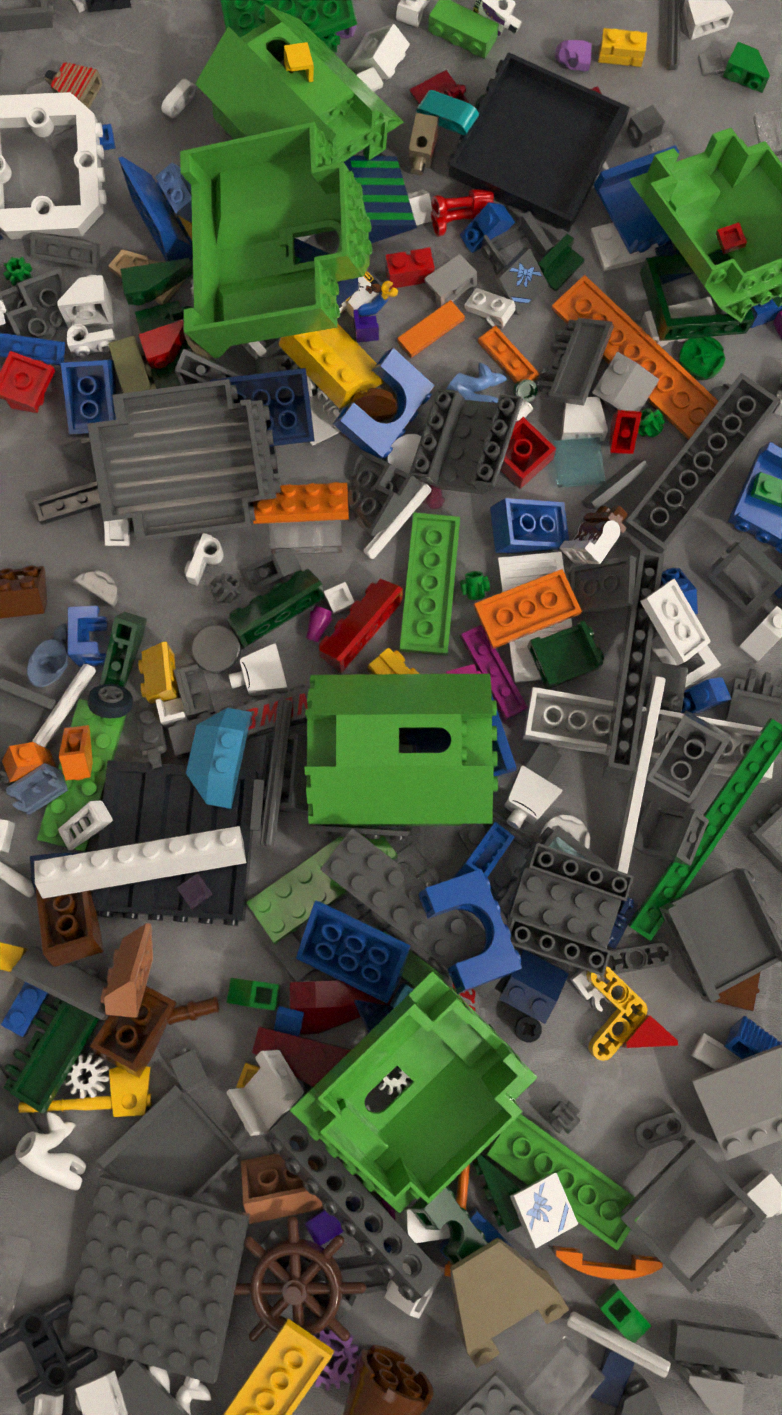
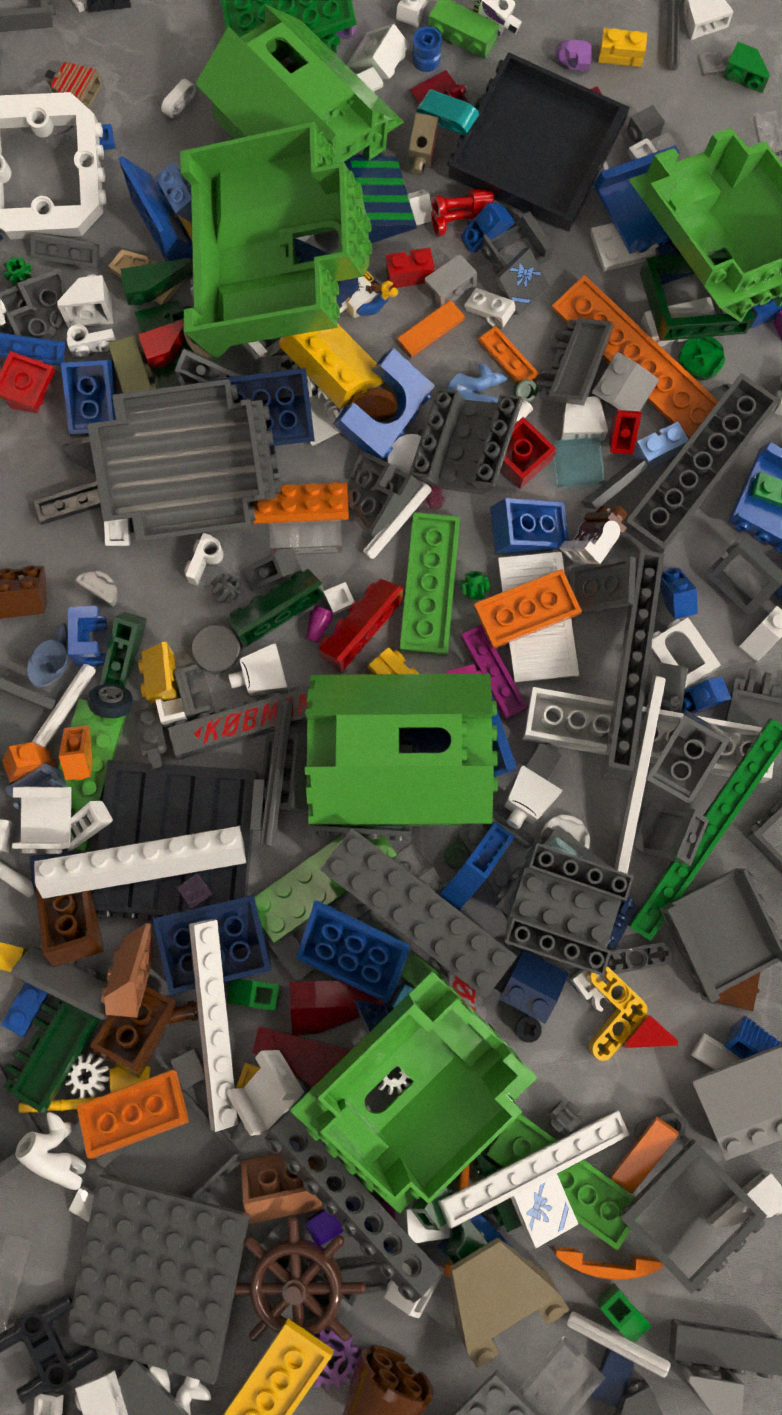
(44, 819): none -> white panel
(83, 1203): none -> white slope
(132, 1114): none -> orange plate
(213, 1023): none -> white plate
(218, 756): dark azure wedge -> none
(240, 939): none -> dark blue slope
(289, 1021): blue tile -> none
(299, 58): yellow panel -> none
(365, 328): dark purple panel -> none
(427, 49): none -> blue wheel
(455, 855): none -> dark green tile
(473, 894): blue arch -> none
(532, 1169): none -> white tile
(560, 263): dark green panel -> none
(566, 655): dark green panel -> none
(641, 149): none -> white plate
(644, 1155): none -> orange tile
(651, 423): green gear -> none
(661, 447): none -> light blue piece
(675, 621): white plate -> none
(731, 238): red plate -> none

